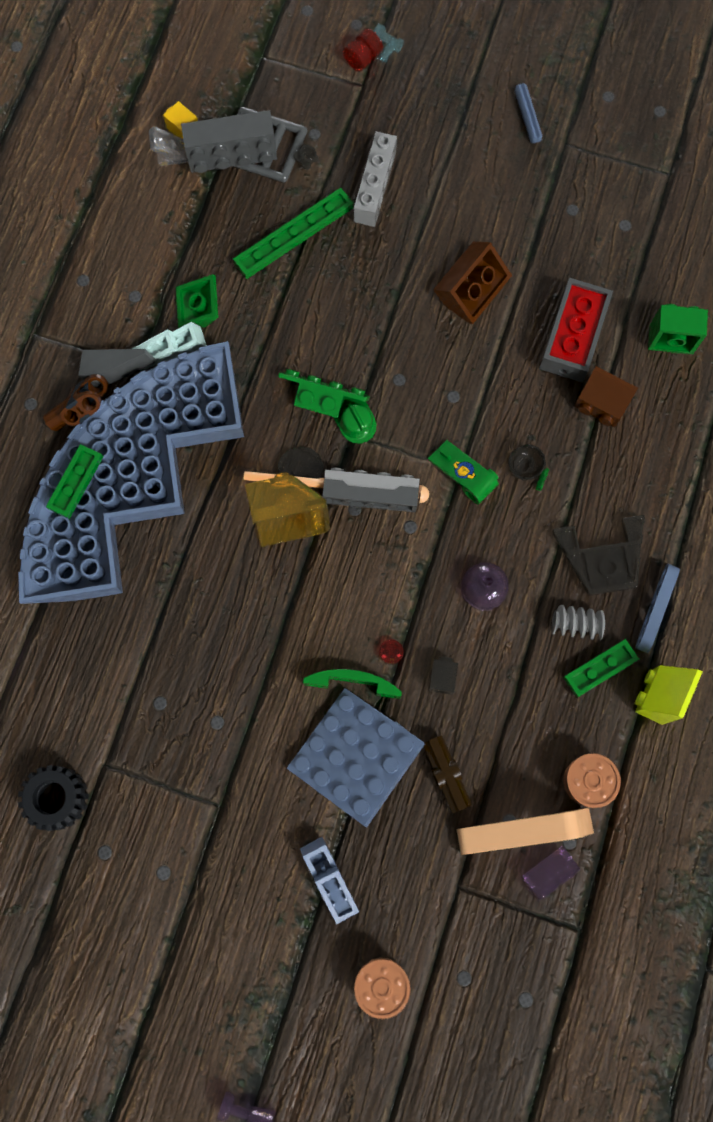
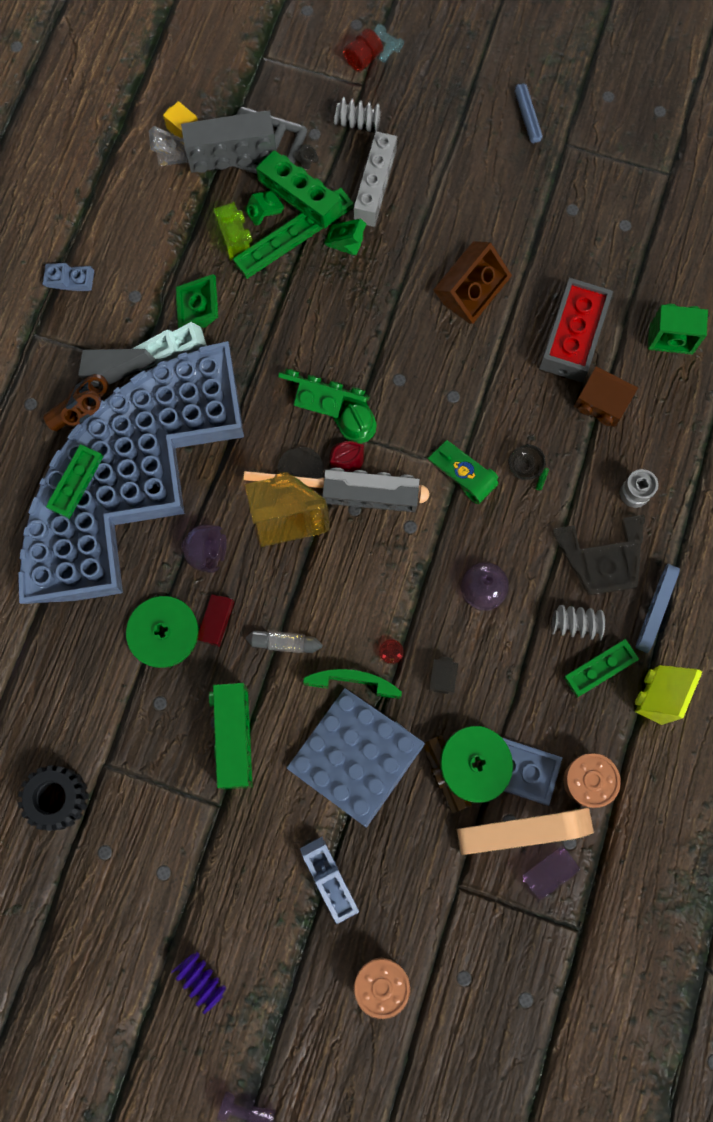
(68, 278): none -> sand blue slope
(146, 623): none -> green piece
(200, 982): none -> dark purple piece
(204, 547): none -> clear purple cylinder
(215, 620): none -> dark red slope
(231, 228): none -> clear neon green brick
(232, 735): none -> green brick
(263, 205): none -> green bracket
(284, 641): none -> piece
(299, 189): none -> green brick
(346, 236): none -> green slope
(347, 456): none -> dark red hat
(357, 114): none -> light grey piece
(461, 752): none -> green piece
(532, 773): none -> sand blue tile
(638, 488): none -> light grey wheel

